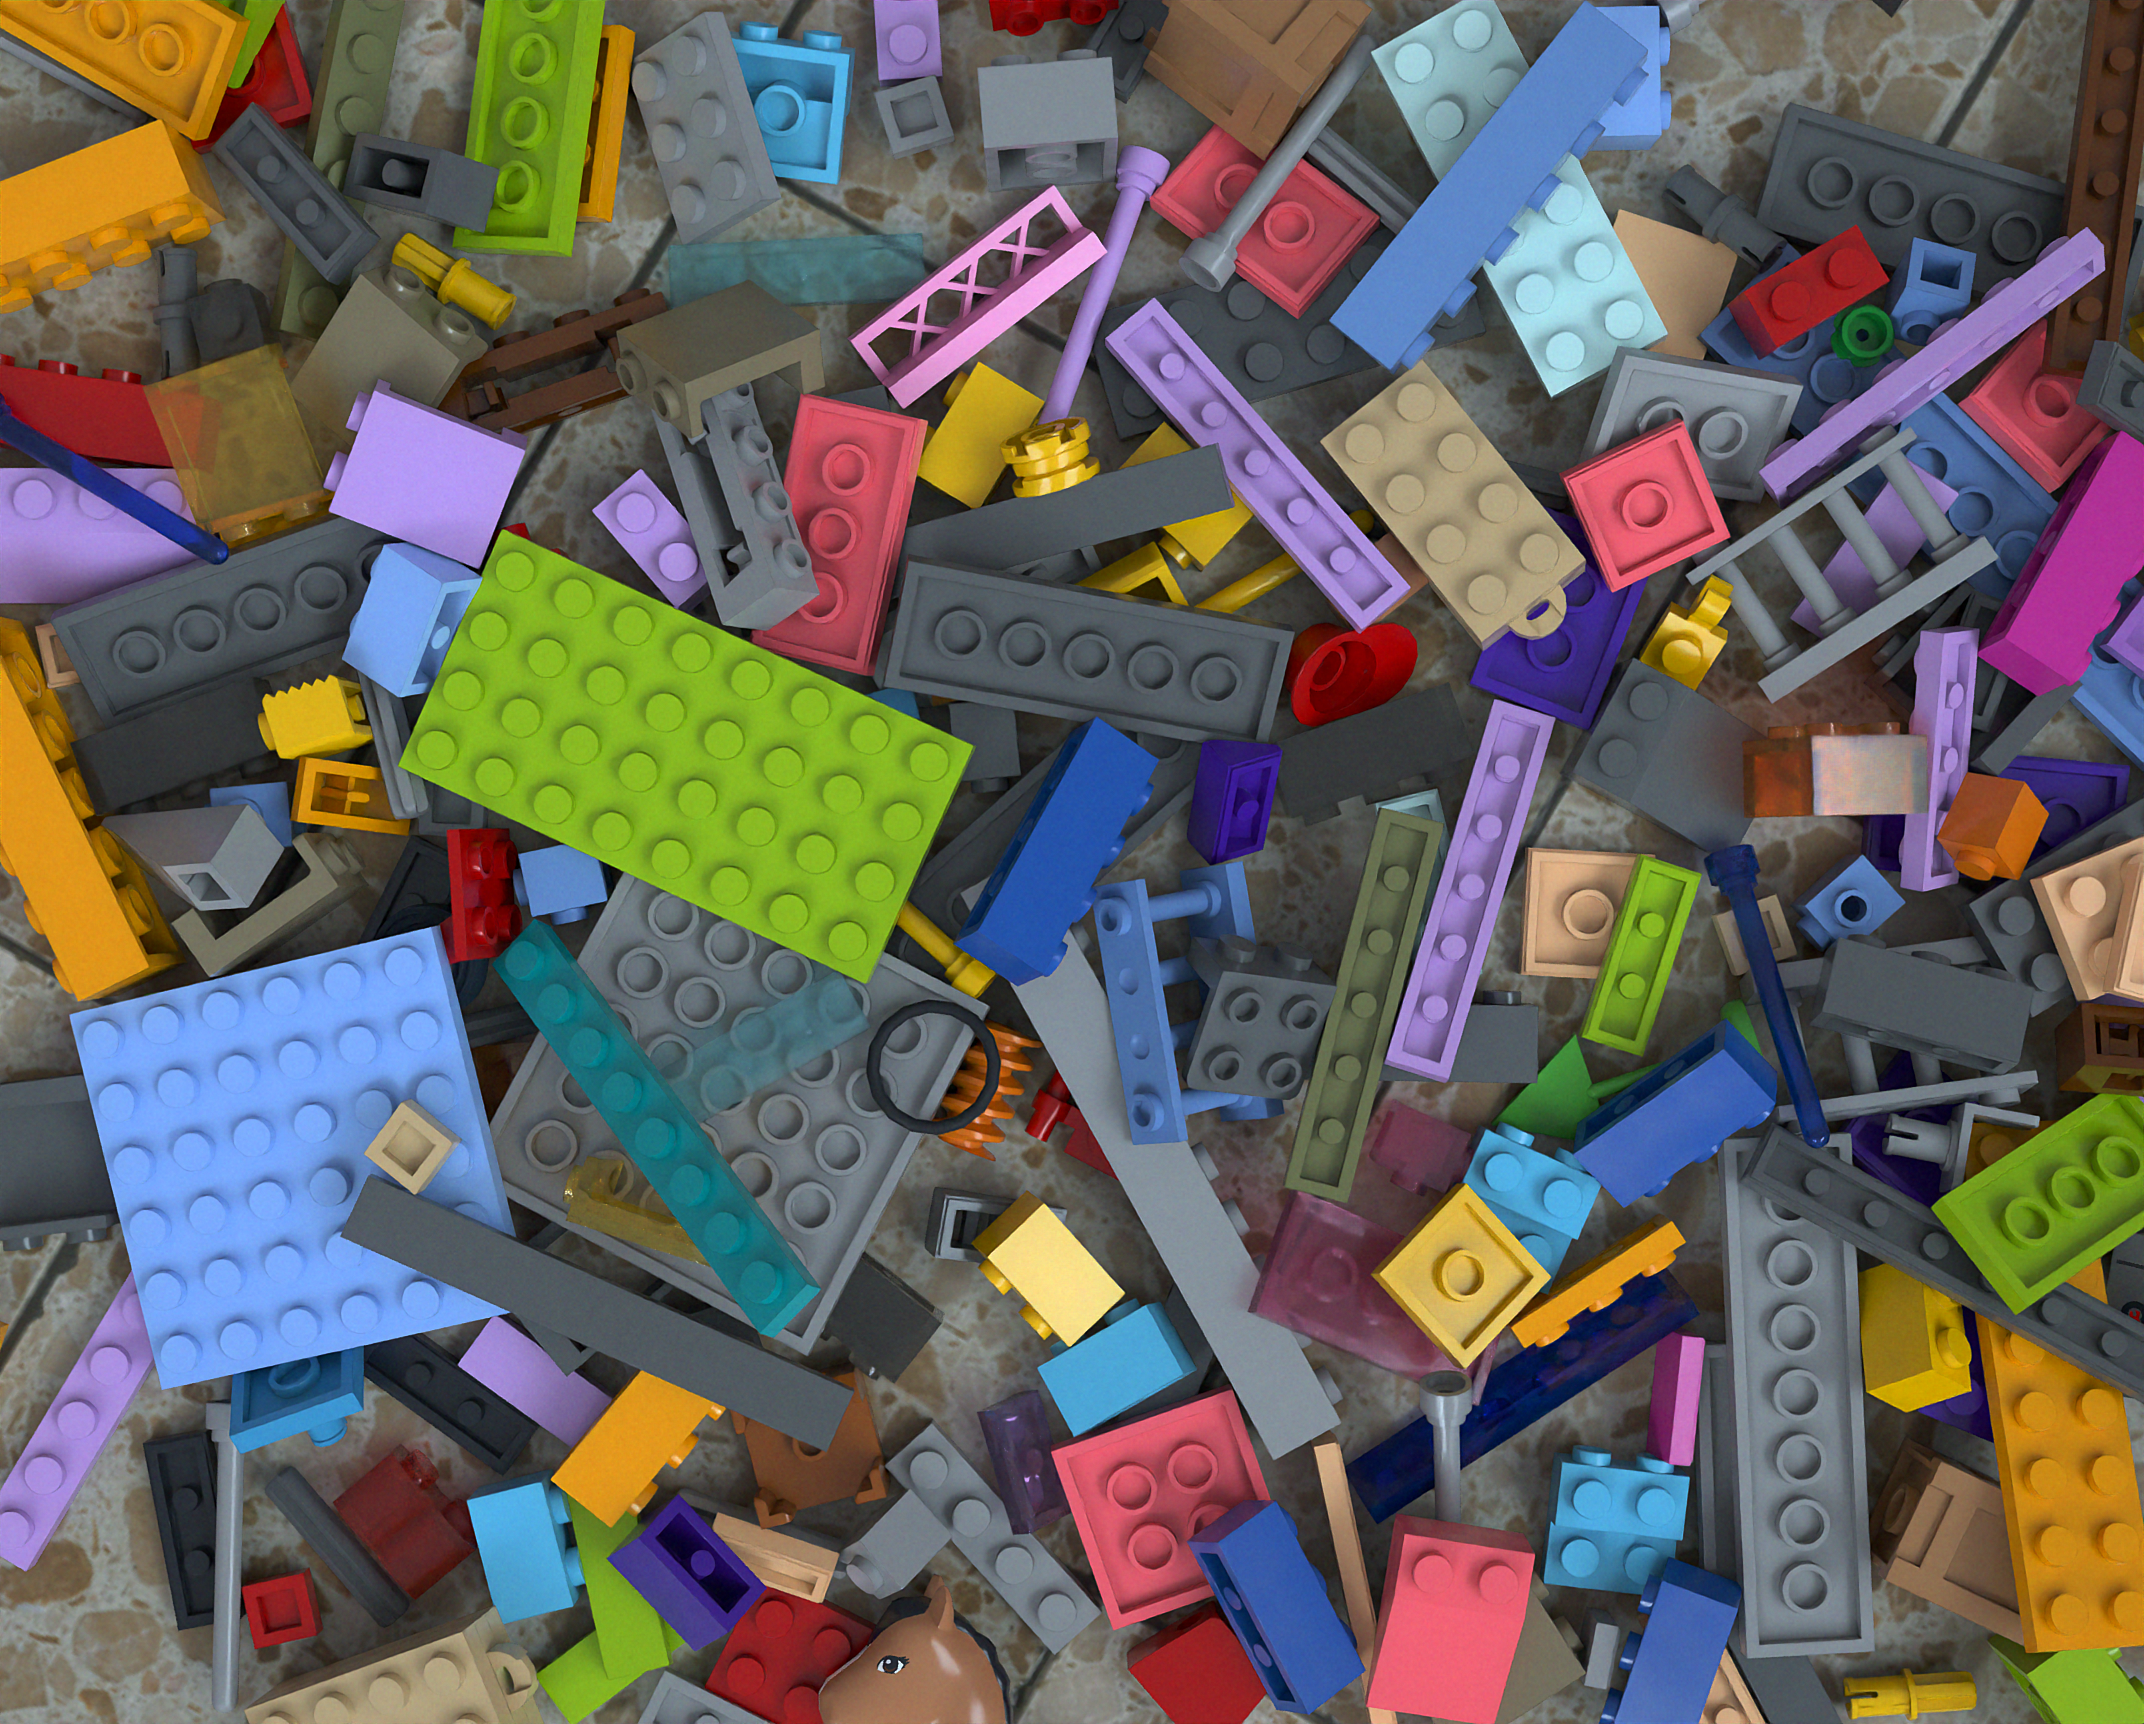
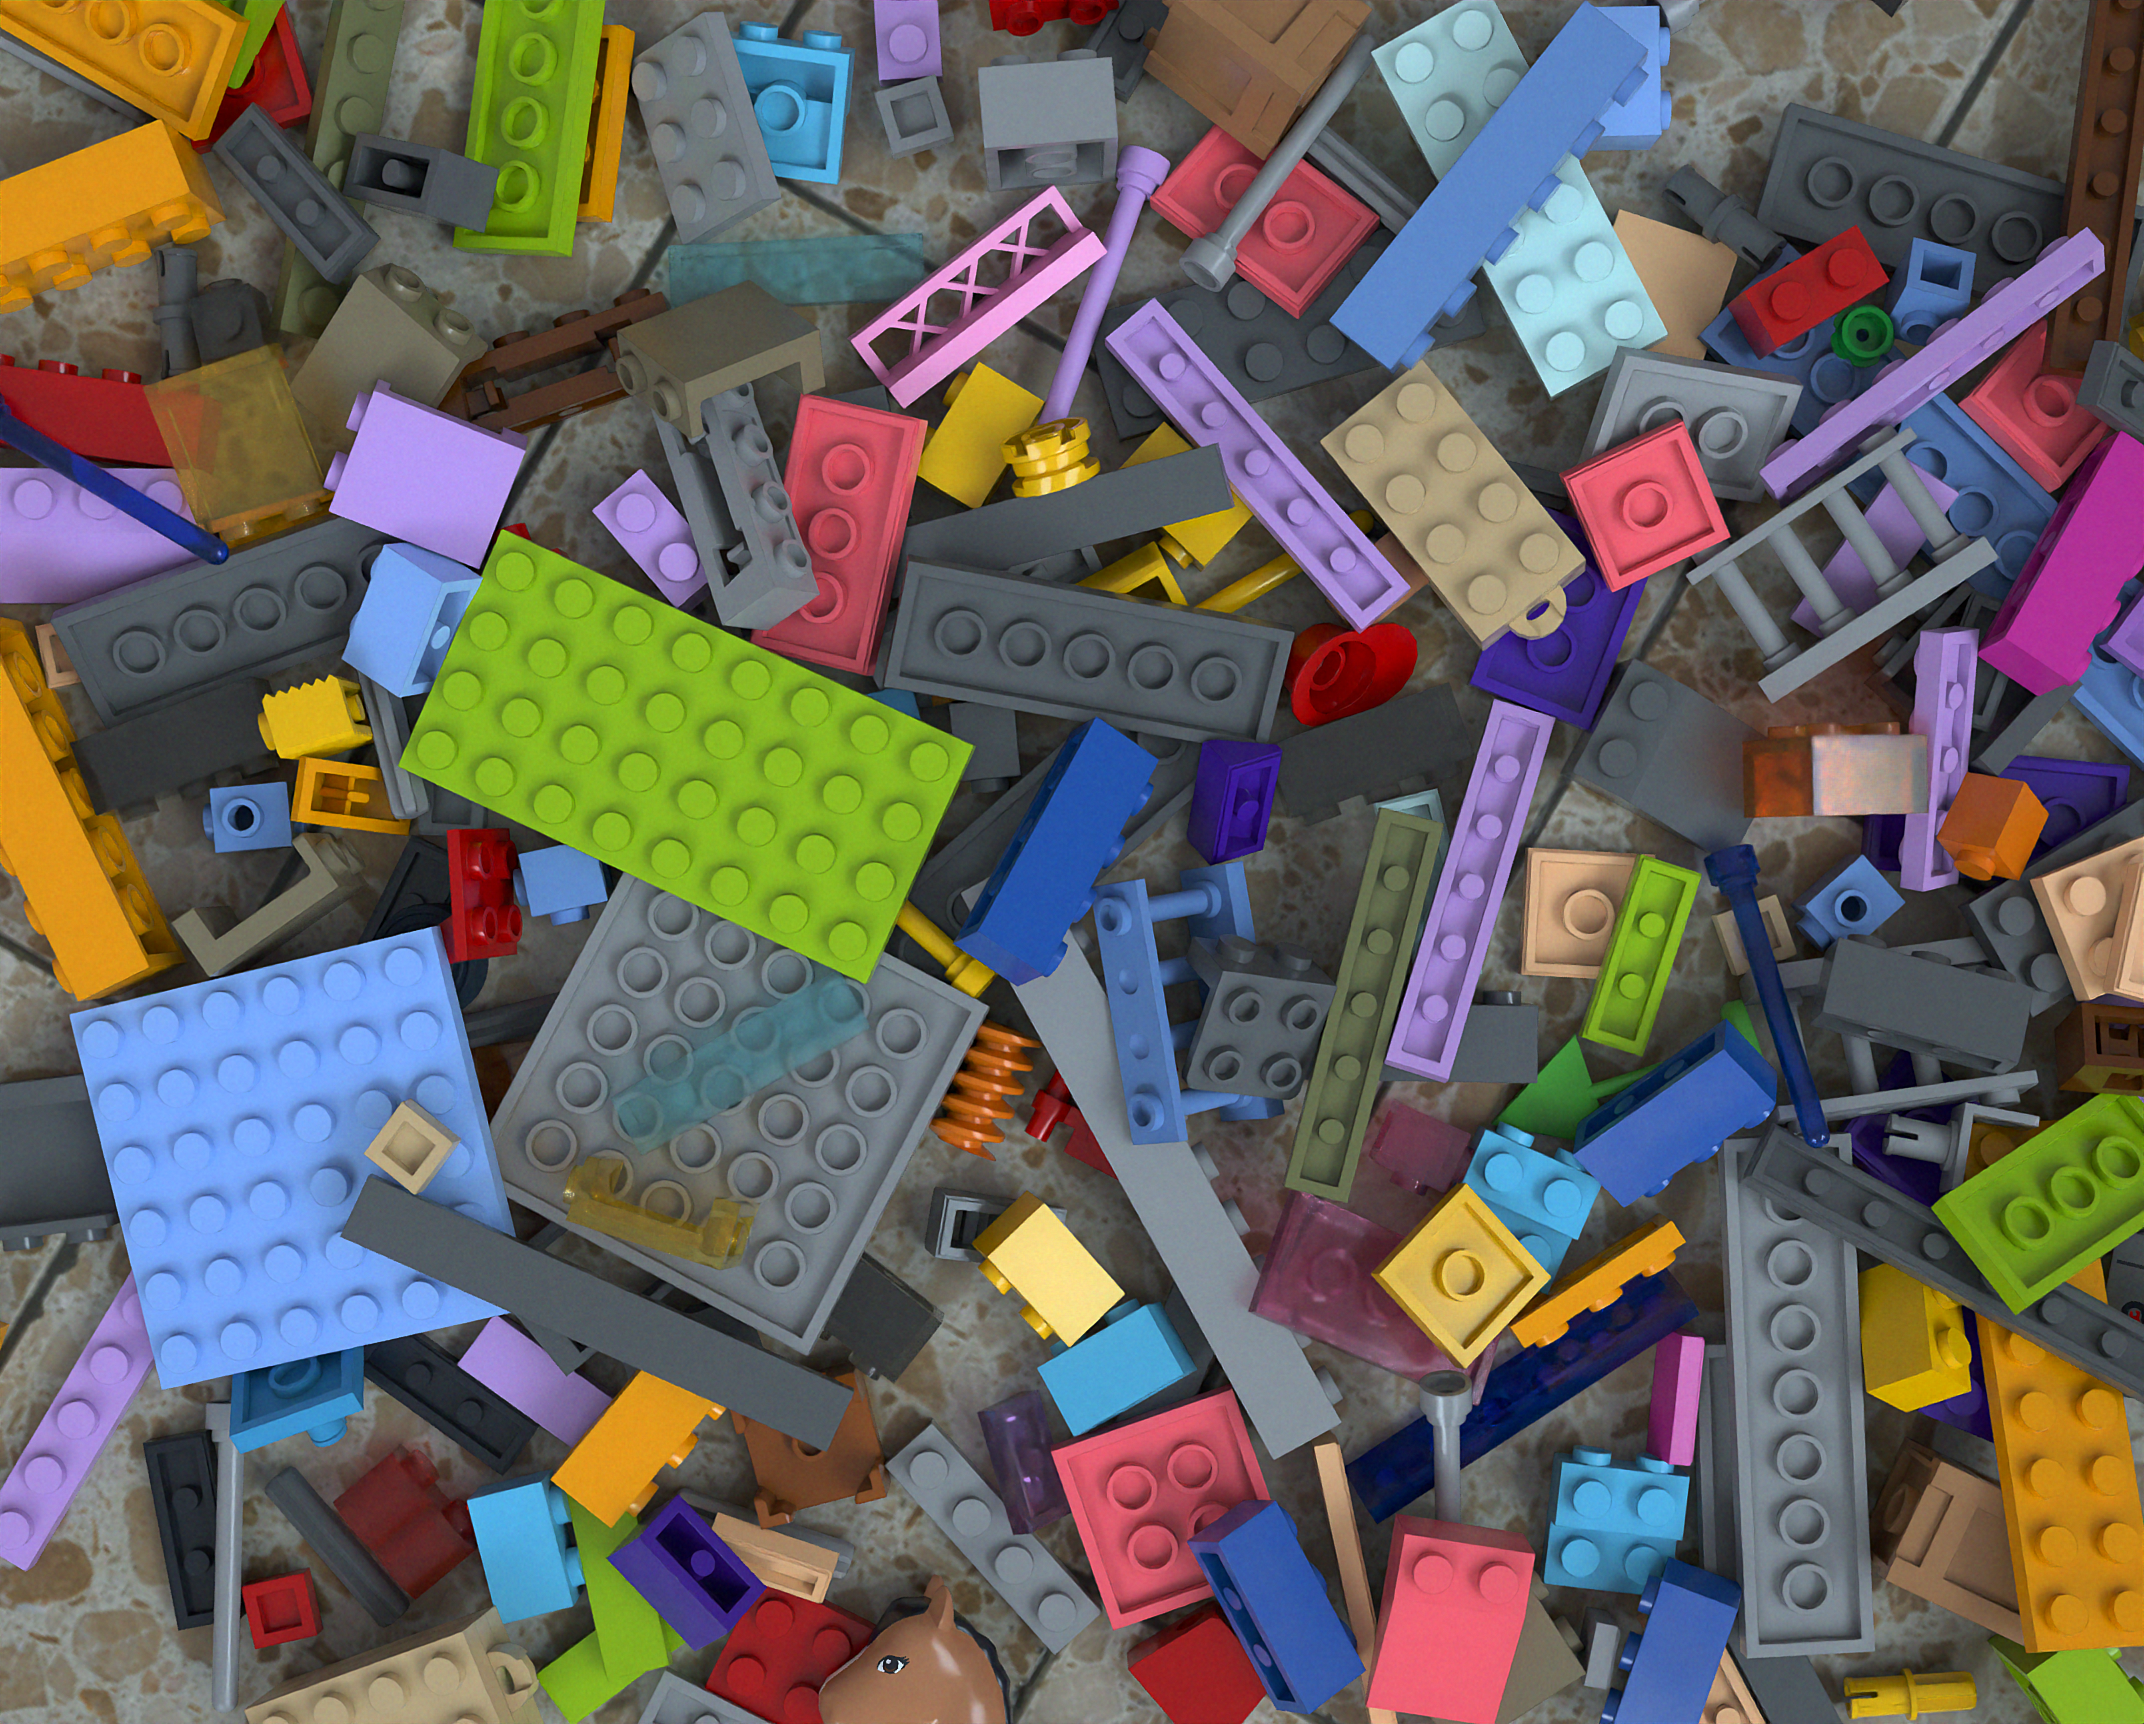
(201, 854): light grey slope -> none
(454, 280): yellow axle -> none
(657, 1130): teal plate -> none
(893, 1545): light grey brick -> none
(983, 1098): black piece -> none
(1690, 639): yellow plate -> none

